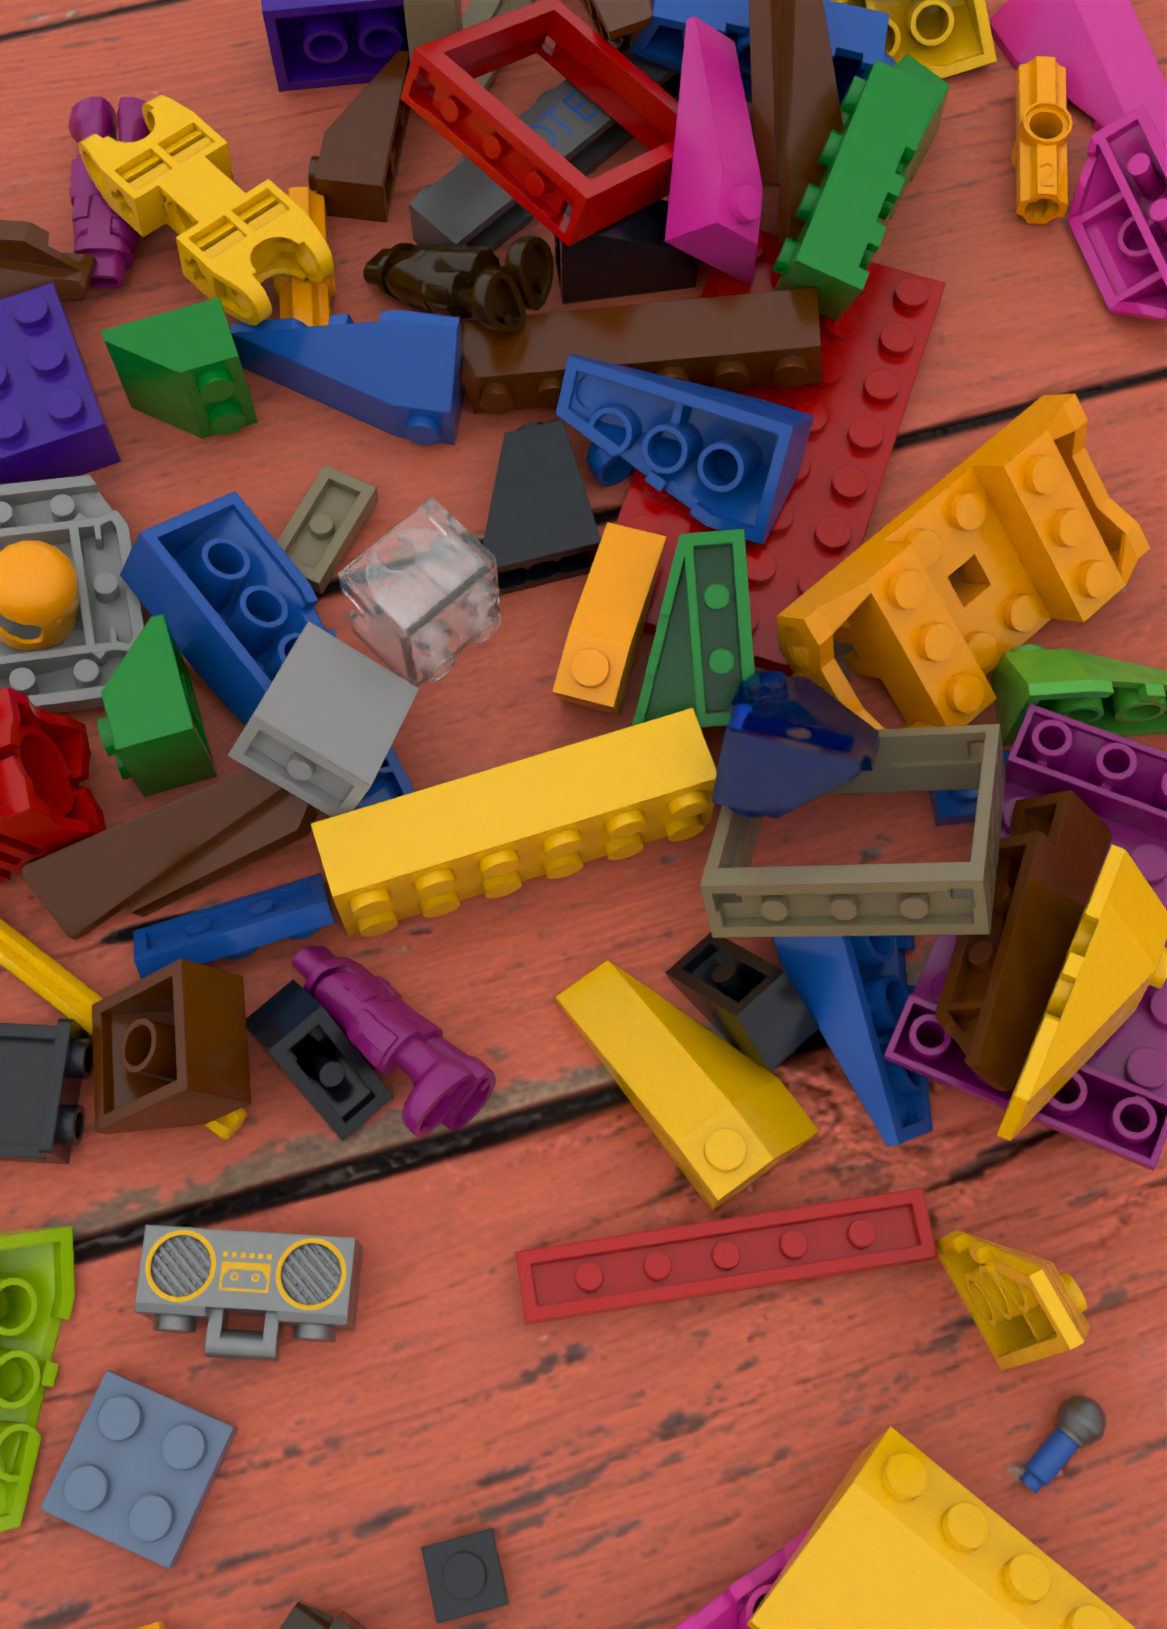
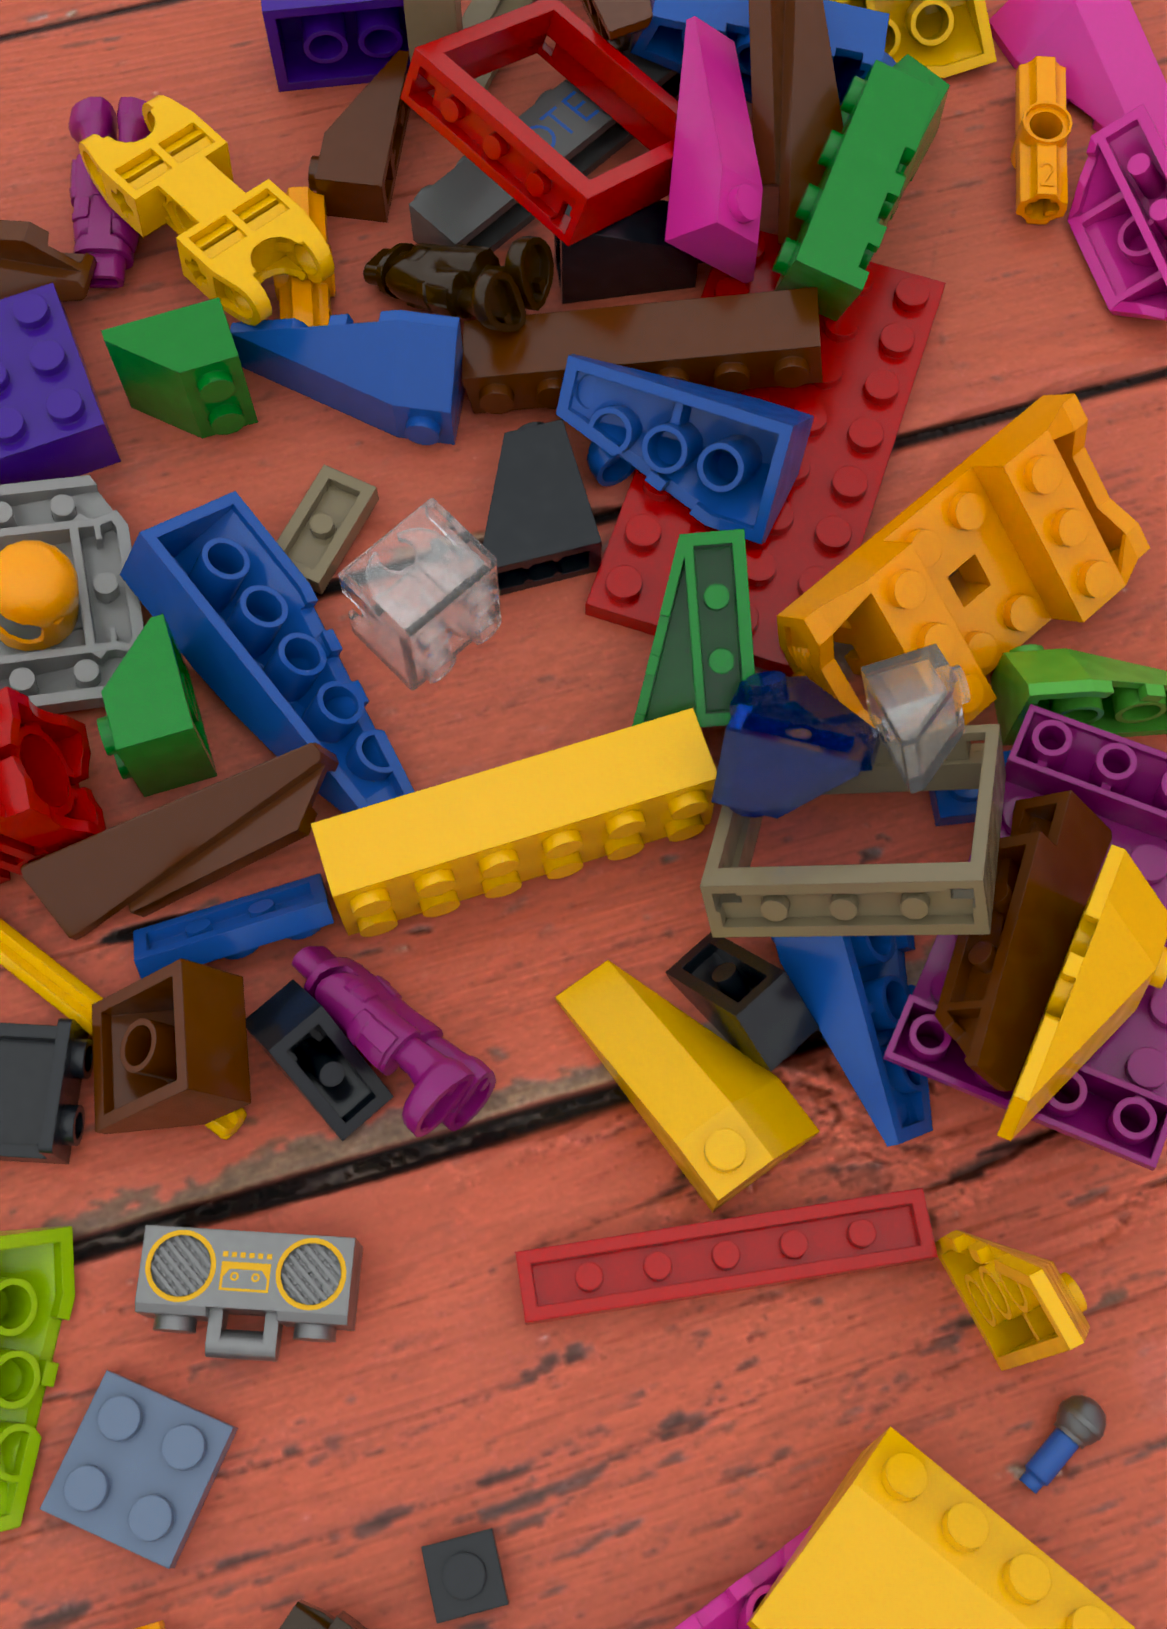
(325, 722): light grey panel -> none
(610, 620): light orange slope -> none
(917, 710): none -> clear slope

